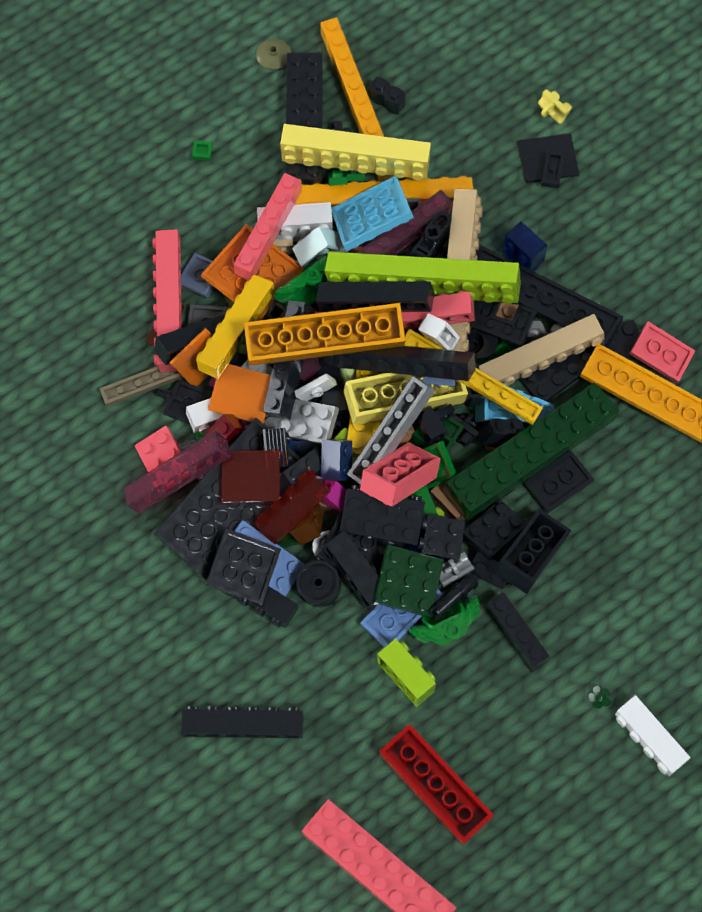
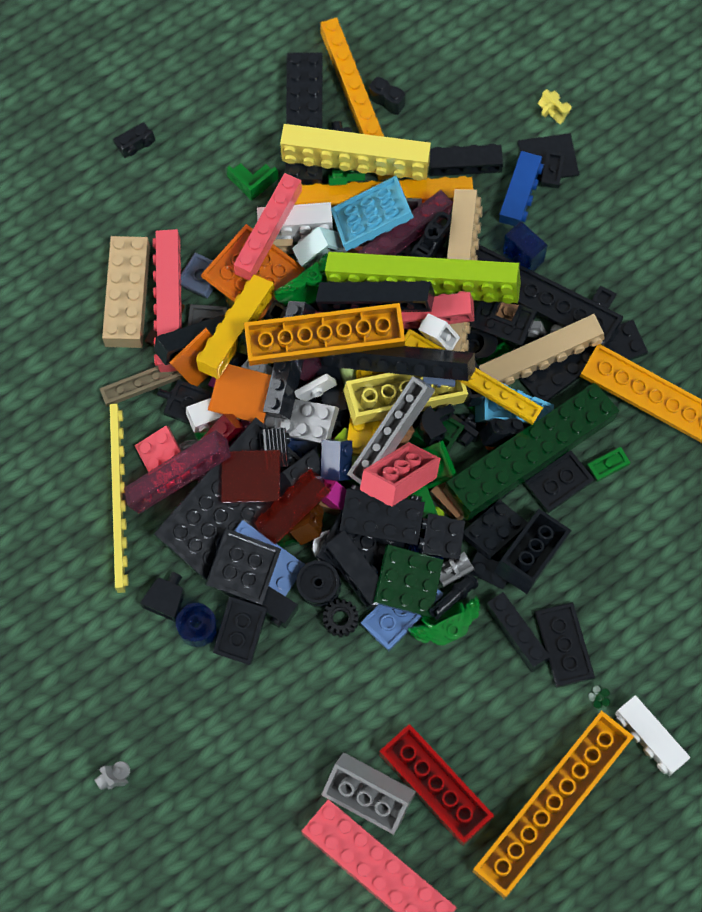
(113, 776): none -> light grey hips
(119, 504): none -> light yellow plate
(126, 292): none -> tan brick
(134, 140): none -> black bracket
(165, 597): none -> black torso
(187, 620): none -> clear blue brick
(202, 150): green plate -> none
(240, 630): none -> black plate
(242, 723): black brick -> none
(253, 184): none -> green panel
(273, 60): olive dish -> none
(335, 607): none -> black tyre
(368, 793): none -> light grey brick
(406, 672): lime brick -> none
(466, 160): none -> black brick
(520, 189): none -> blue brick
(552, 804): none -> light orange brick
(565, 645): none -> black tile
(604, 297): none -> black plate
(608, 464): none -> green plate
(662, 352): coral plate -> none

